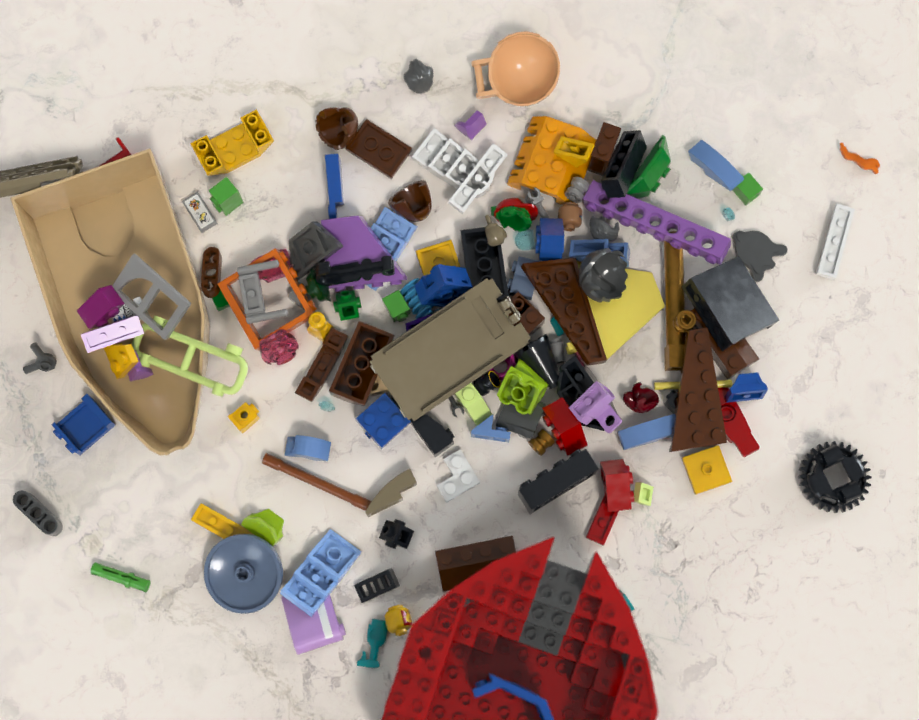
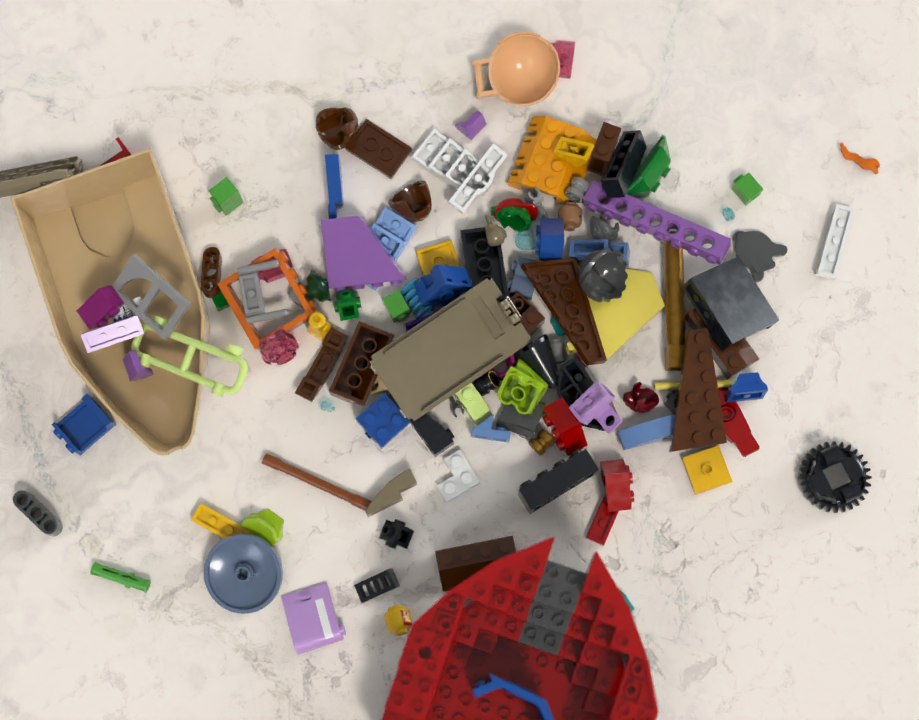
(43, 362): dark grey piece -> none
(121, 358): yellow wing -> none
(199, 212): tile -> none
(234, 146): yellow slope -> none
(244, 424): yellow brick -> none
(308, 447): medium blue brick -> none
(311, 247): dark grey wing -> none
(320, 572): light blue slope -> none
(352, 272): black piece -> none
(376, 638): teal piece -> none
(419, 77): dark grey hair -> none
(565, 52): none -> clear pink slope
(643, 493): yellowish green plate -> none
(682, 325): pearl gold wheel -> none
(715, 165): medium blue slope -> none

